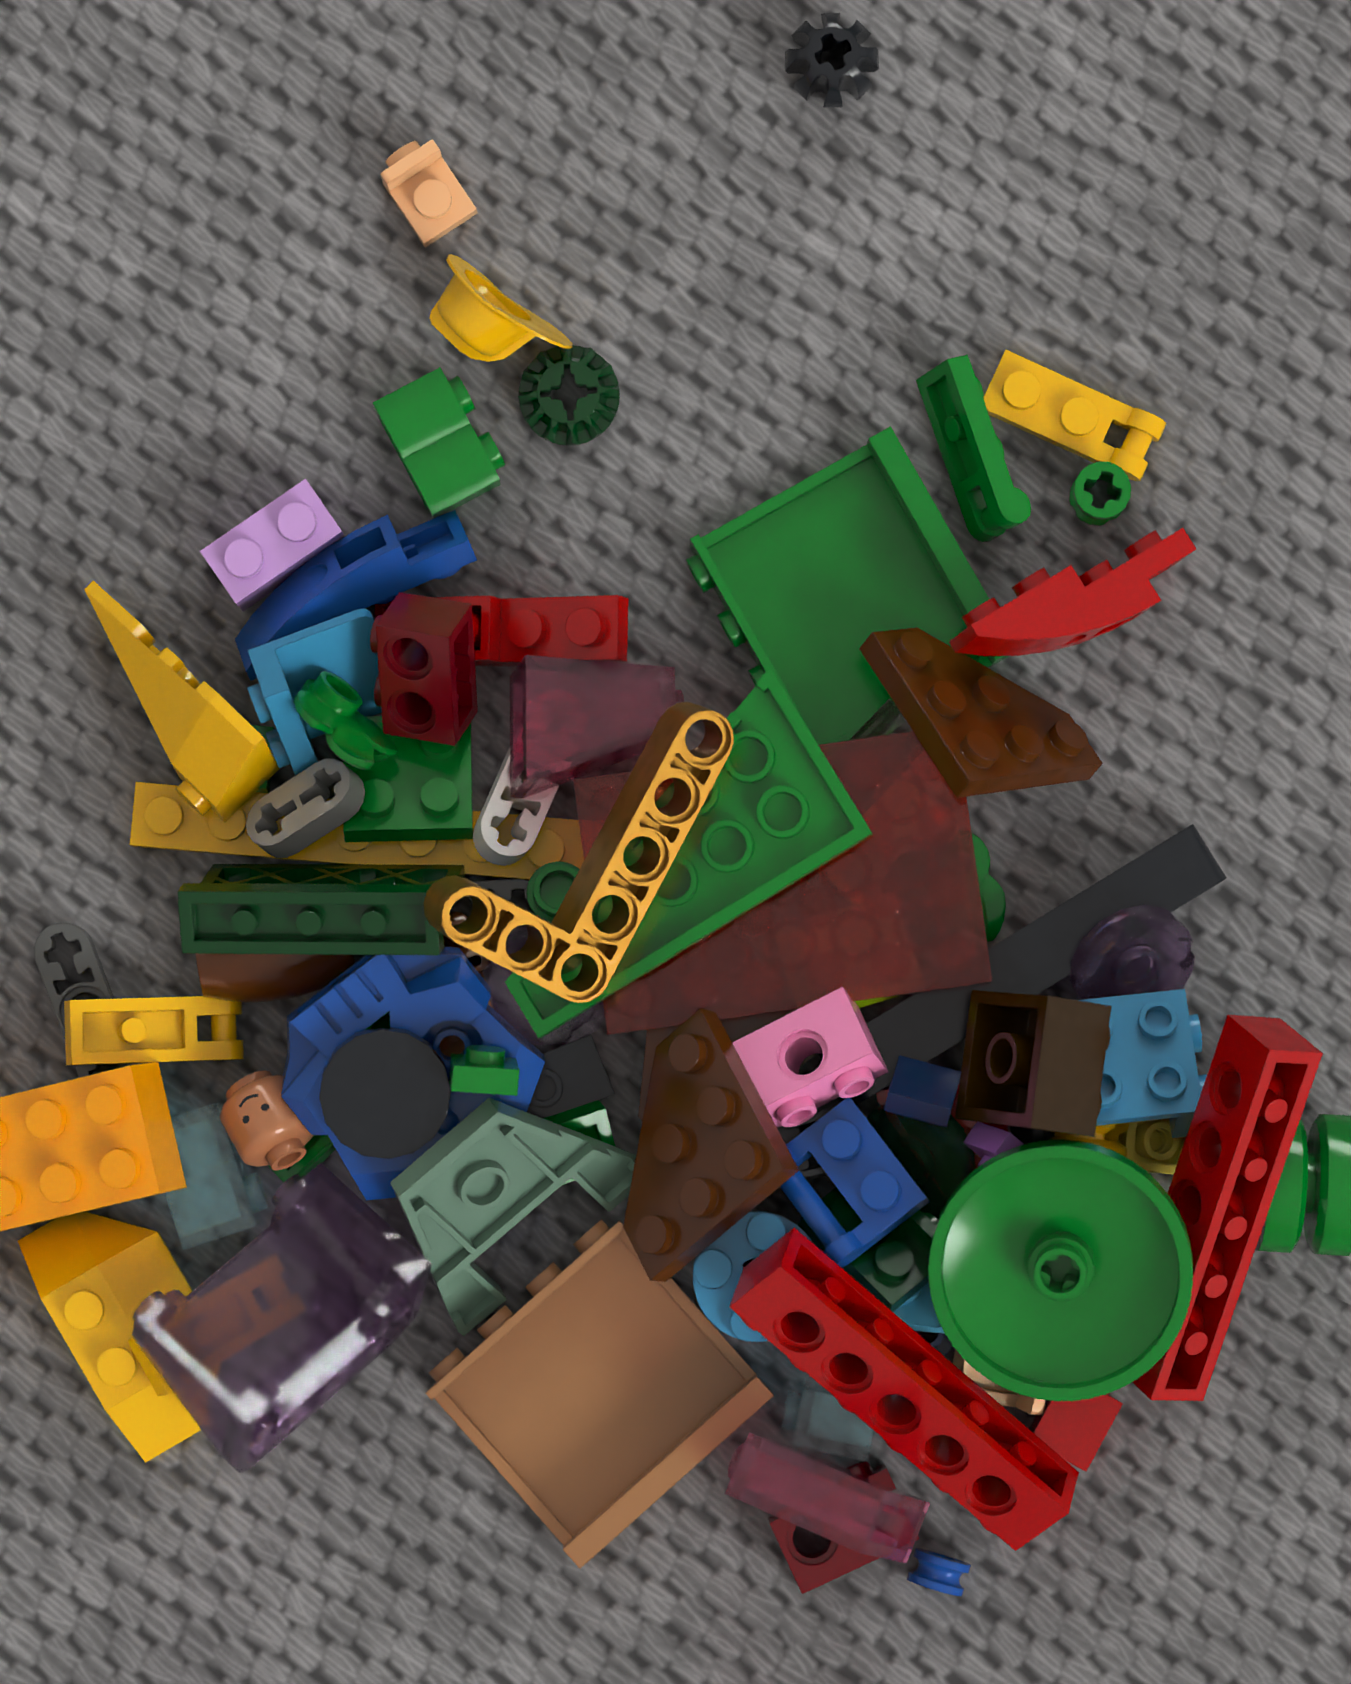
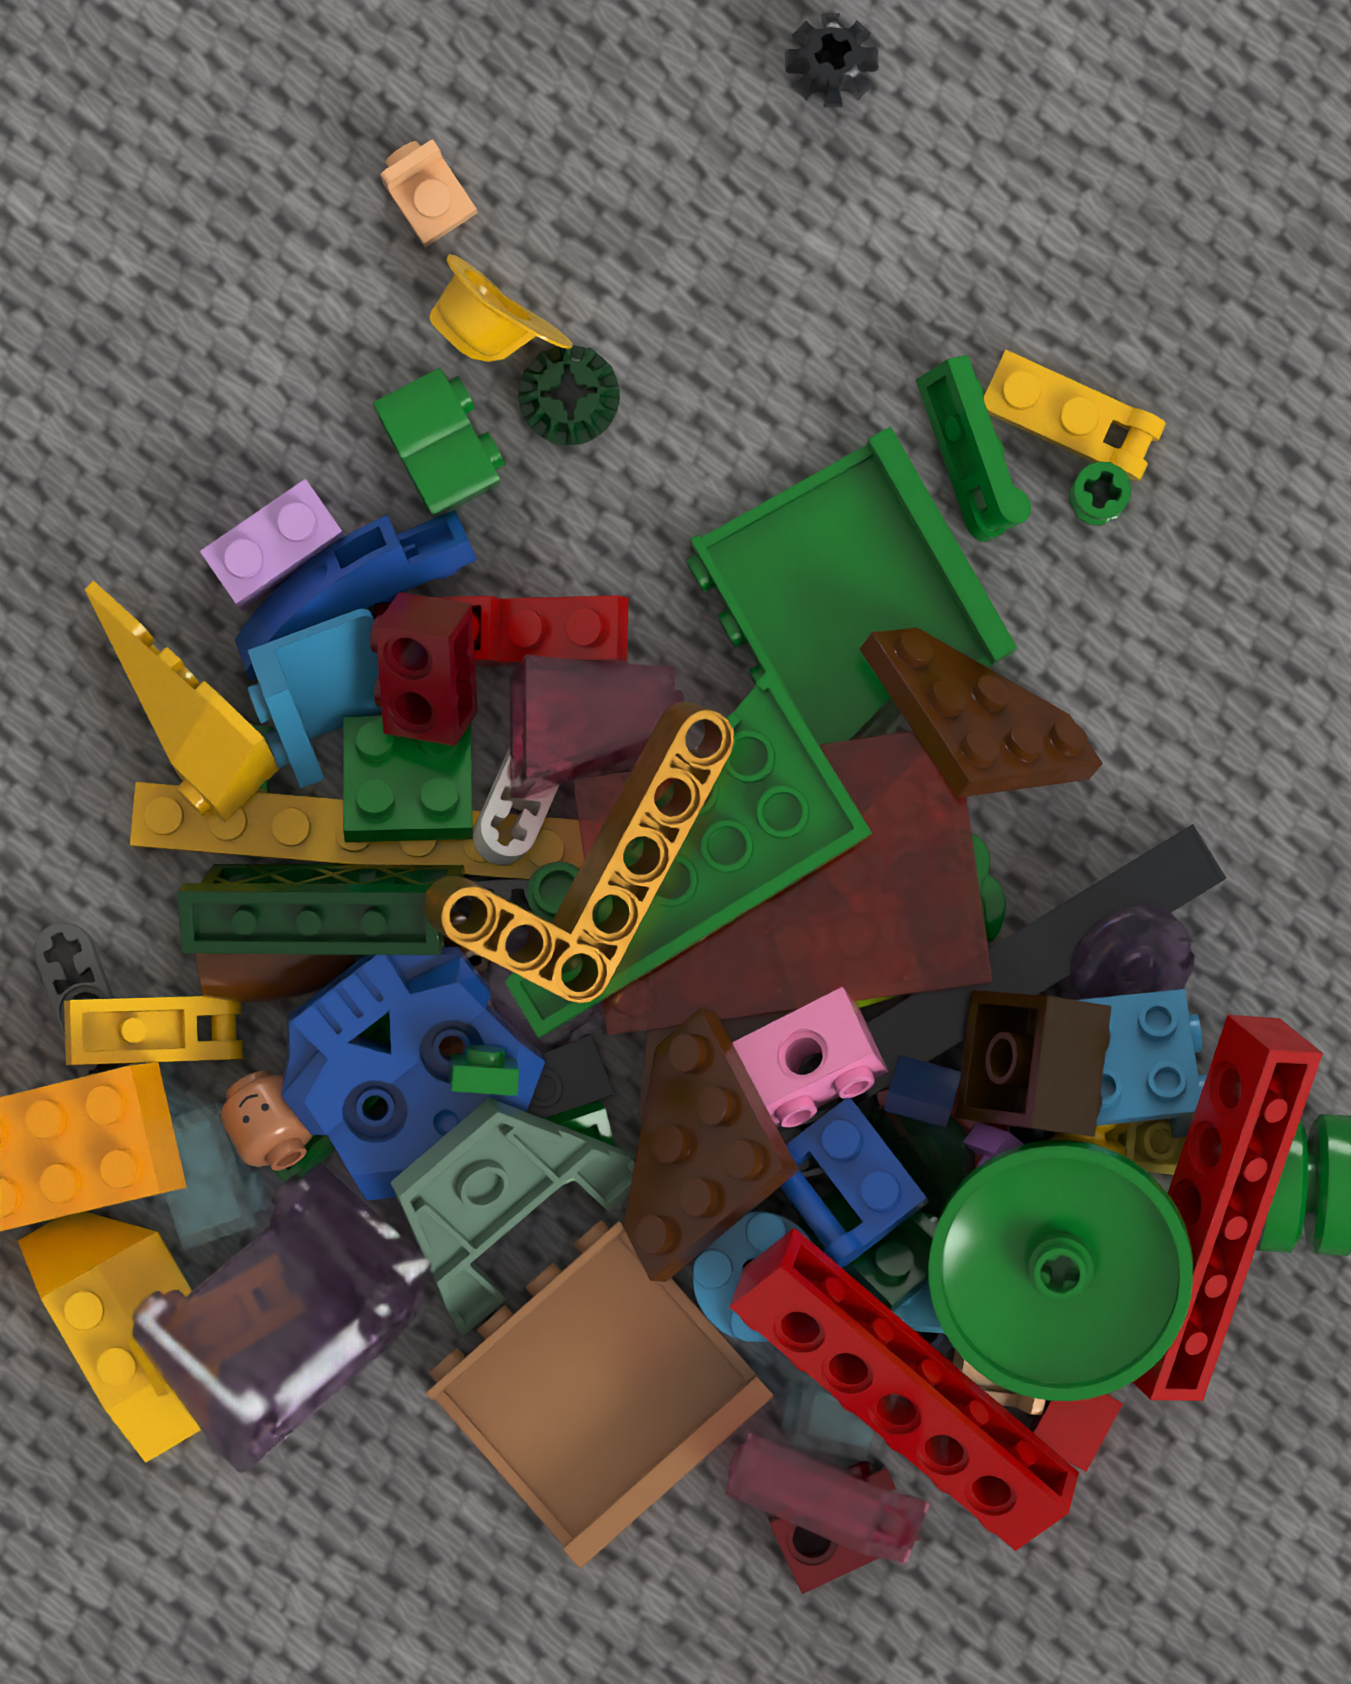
(305, 808): light grey beam -> none
(332, 707): green plate -> none
(385, 1092): black tile -> none
(938, 1572): blue bush -> none
(1071, 607): red slope -> none

